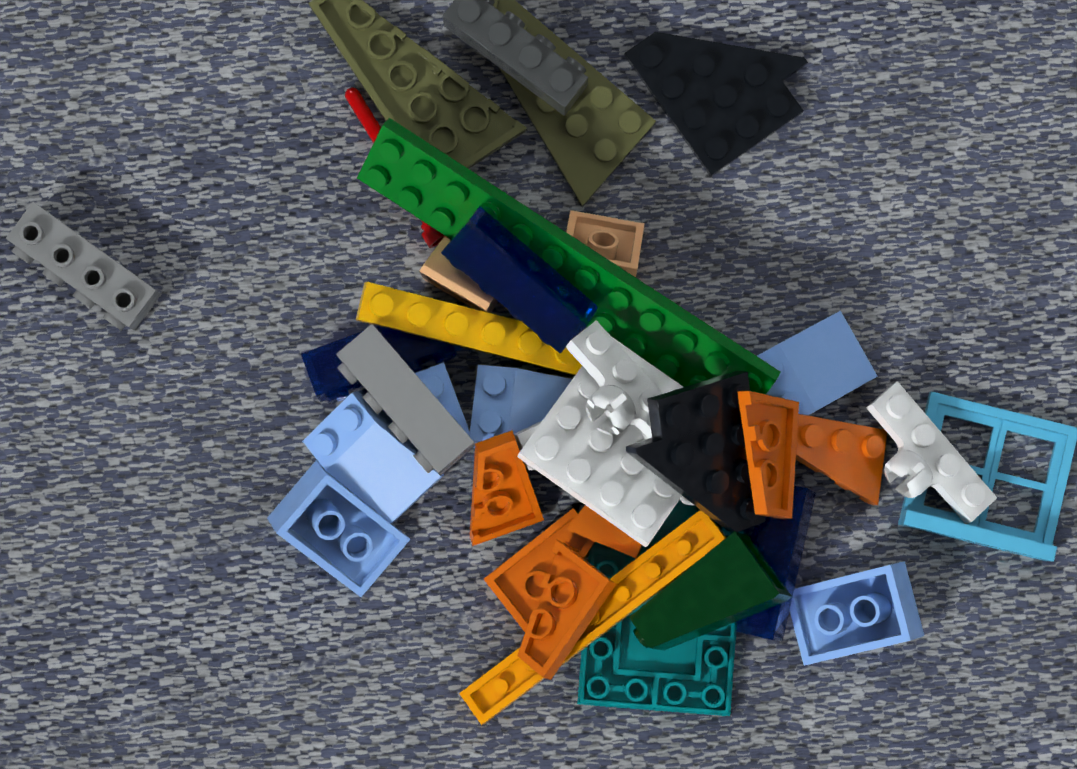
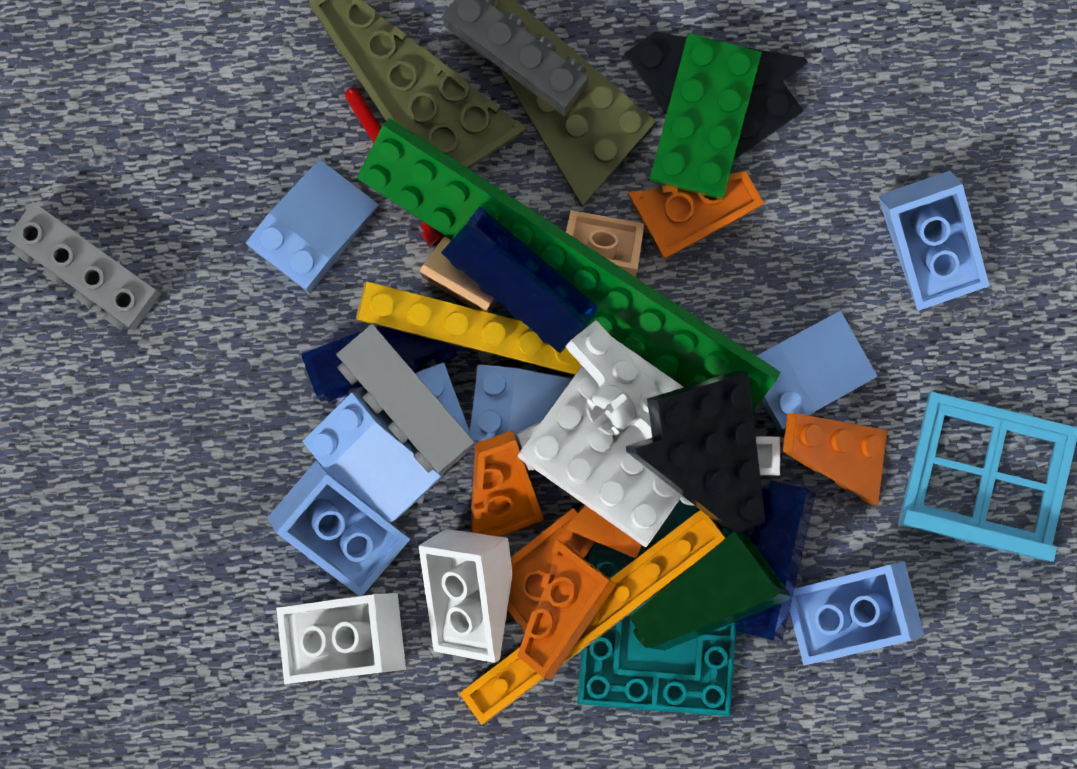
(312, 225): none -> light blue slope
(341, 638): none -> white slope
(467, 592): none -> white slope
(684, 217): none -> orange wing
(705, 116): none -> green plate
(770, 448): orange wing -> none
(927, 456): white plate -> none
(935, 239): none -> light blue slope

